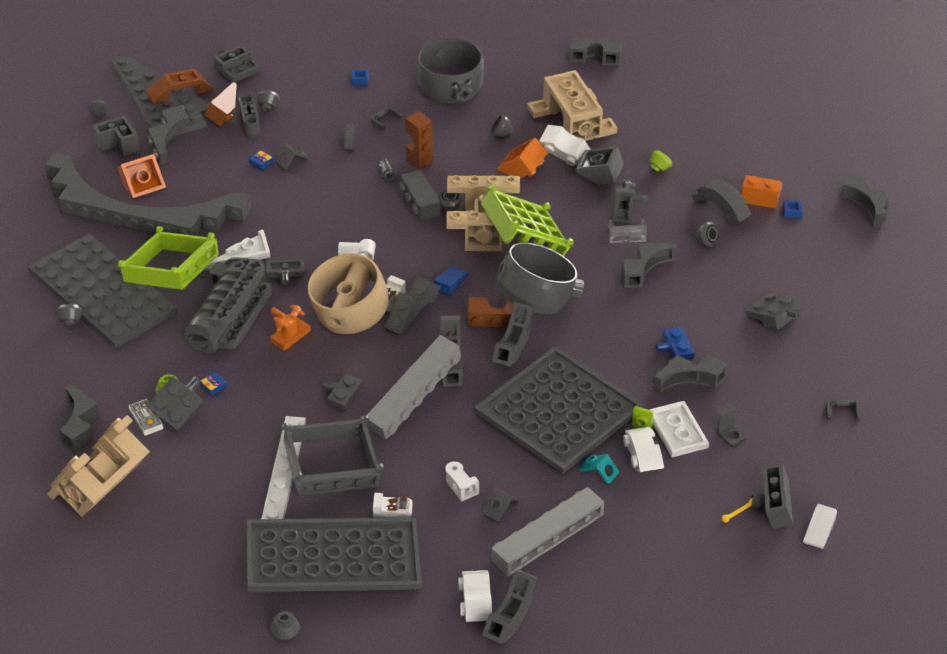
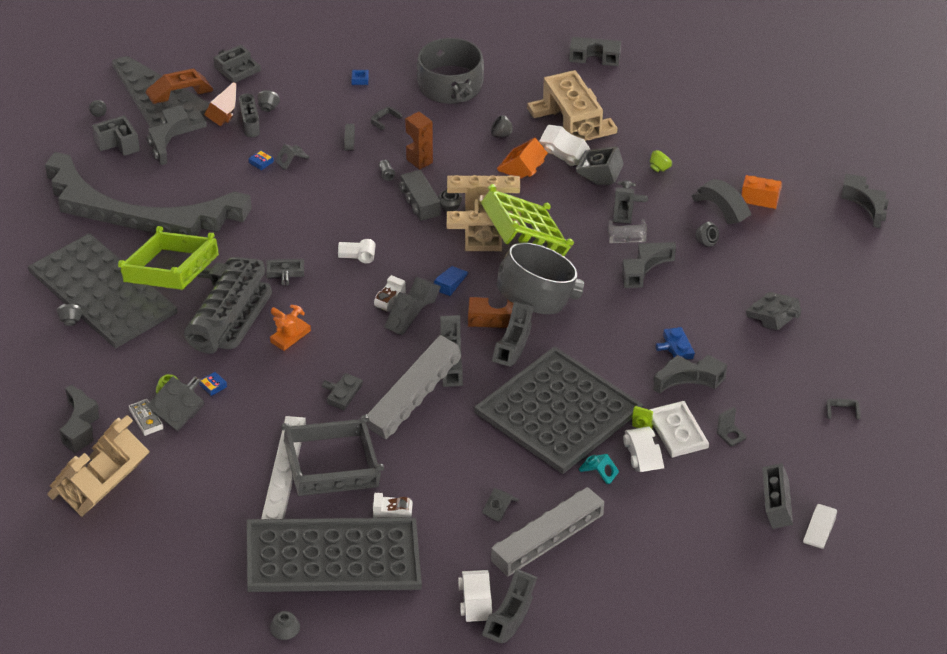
(141, 176): orange slope -> none
(249, 248): white wing -> none
(350, 276): tan cylinder -> none
(460, 482): white leg -> none
(756, 499): hinge -> none
(792, 209): blue tile -> none

